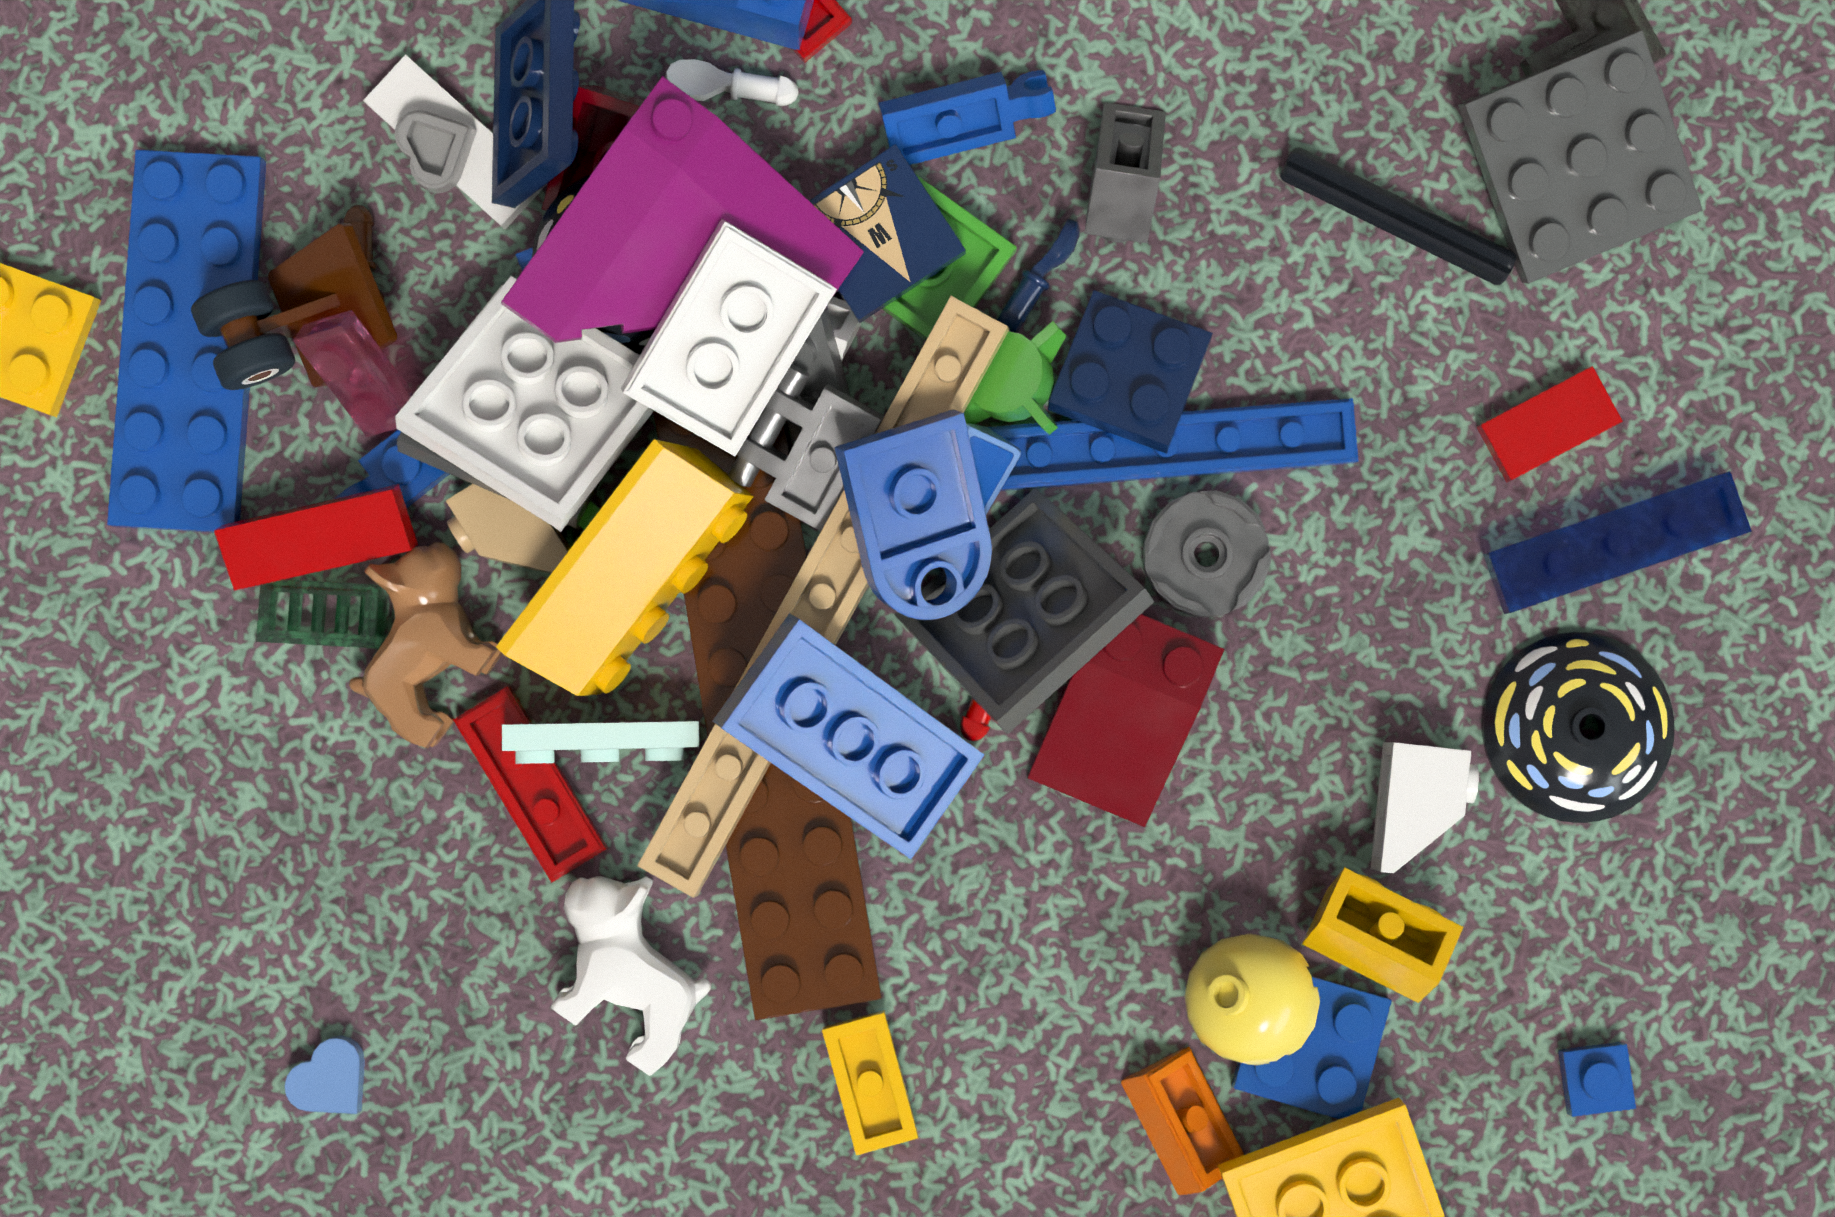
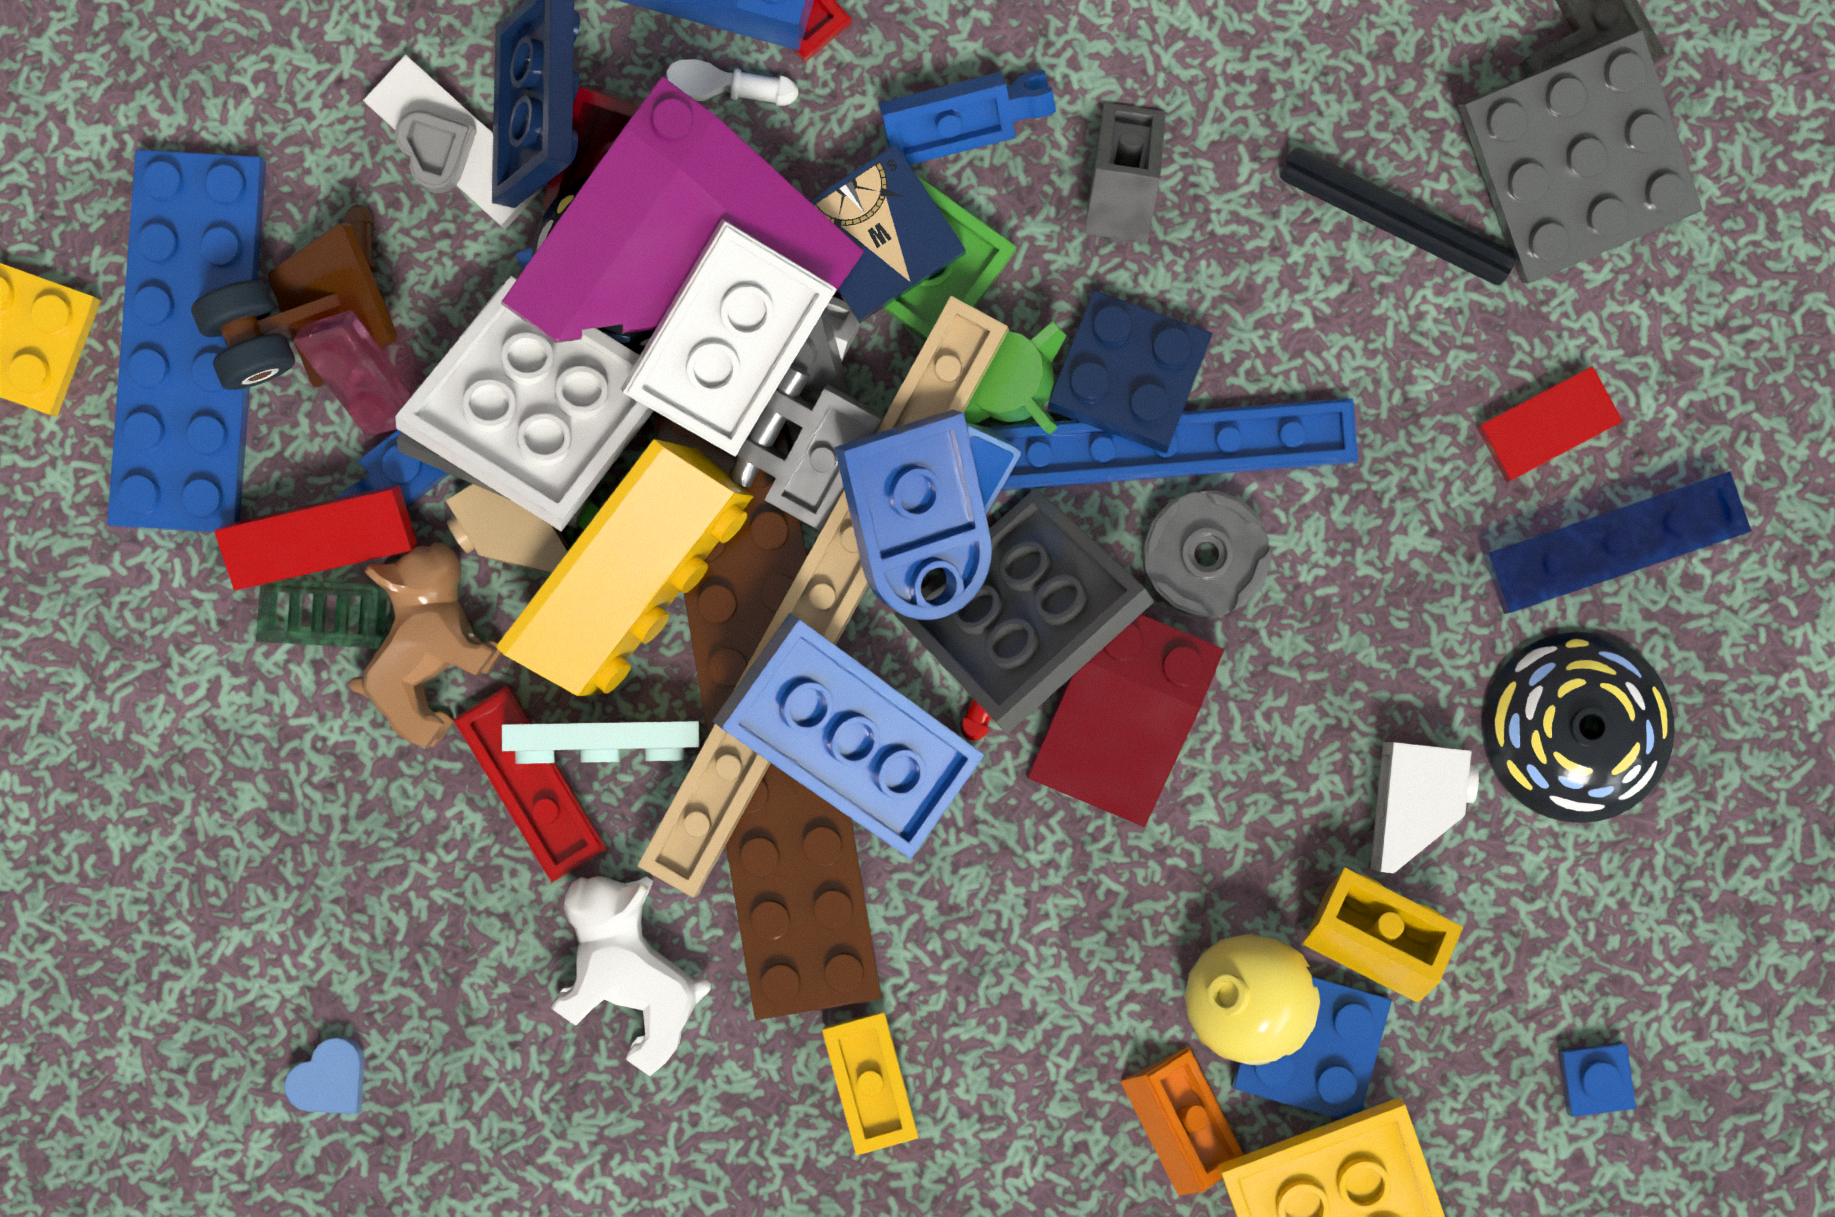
(1032, 281): dark blue piece -> none

